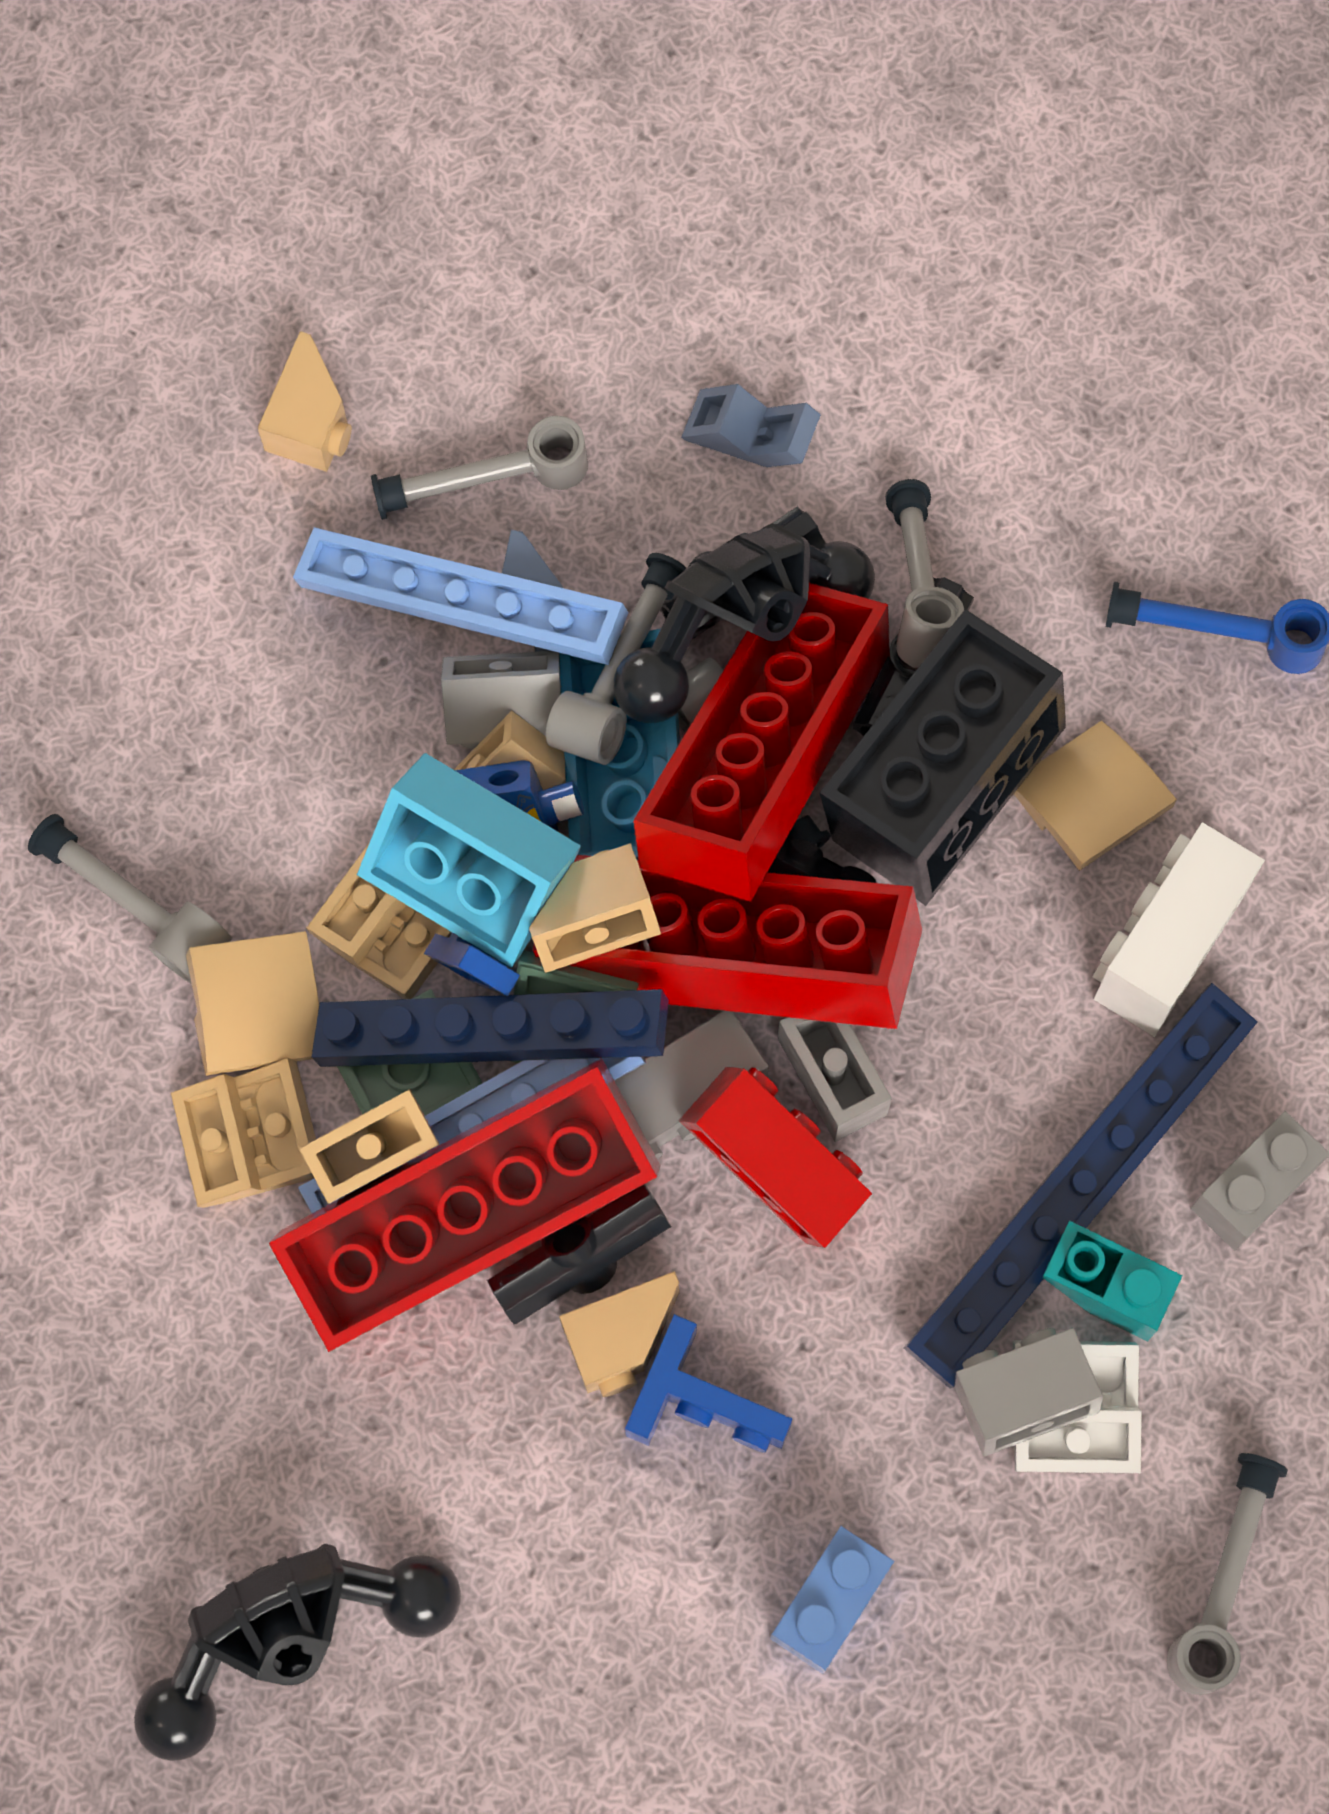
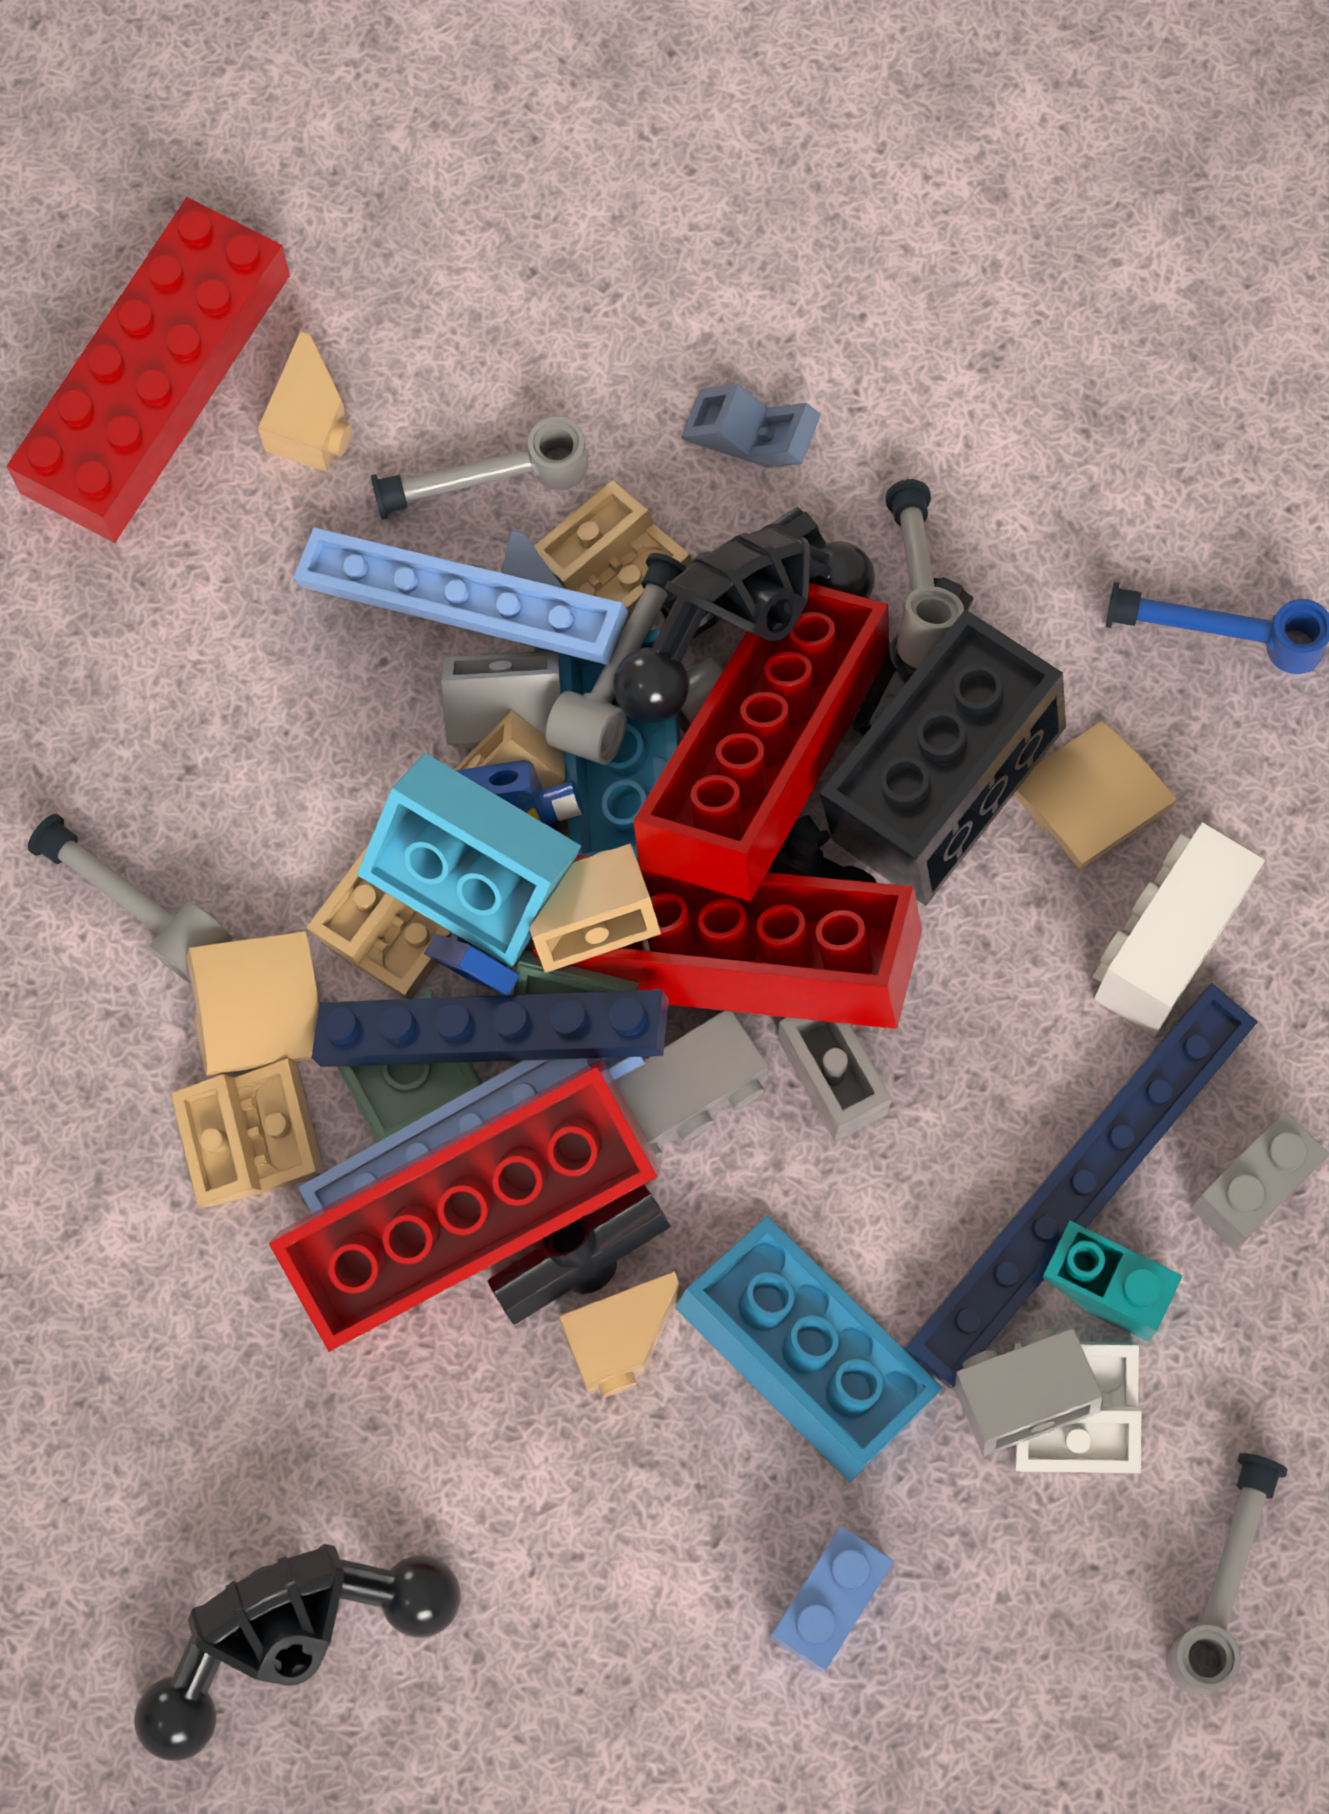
(149, 370): none -> red brick
(369, 1146): tan slope -> none
(606, 547): none -> tan slope
(699, 1400): blue bracket -> none
(777, 1154): red brick -> none
(808, 1348): none -> dark azure slope

